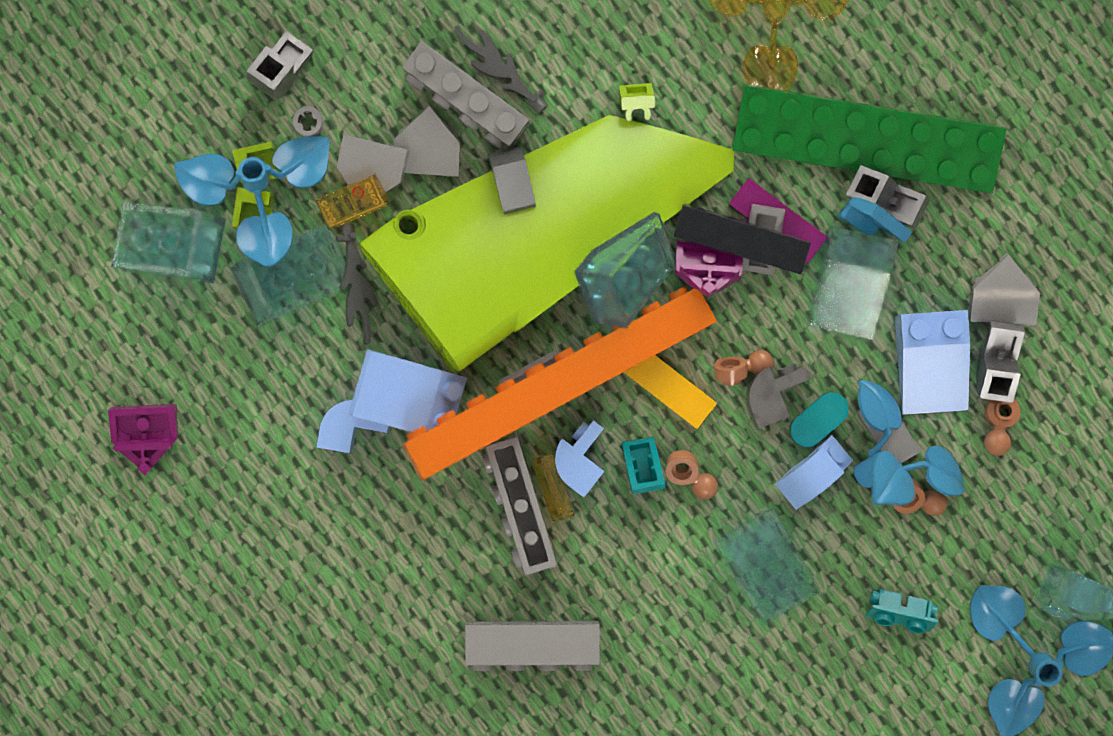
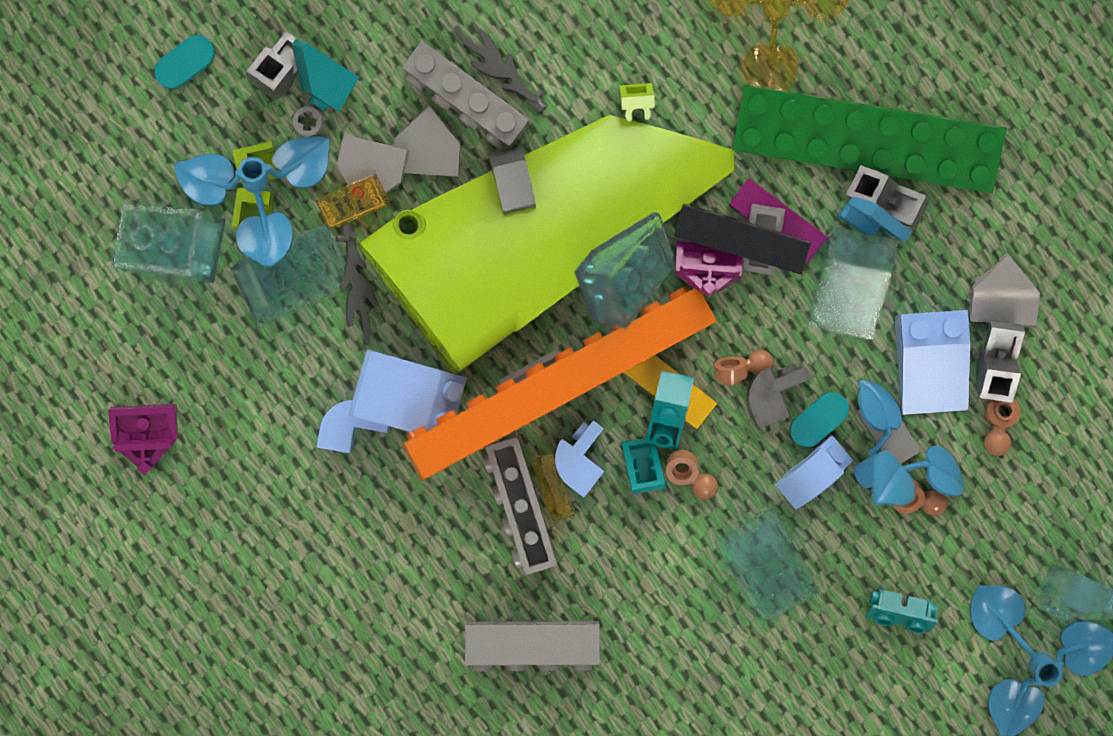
(184, 62): none -> teal tile
(322, 77): none -> teal slope
(669, 410): none -> teal slope

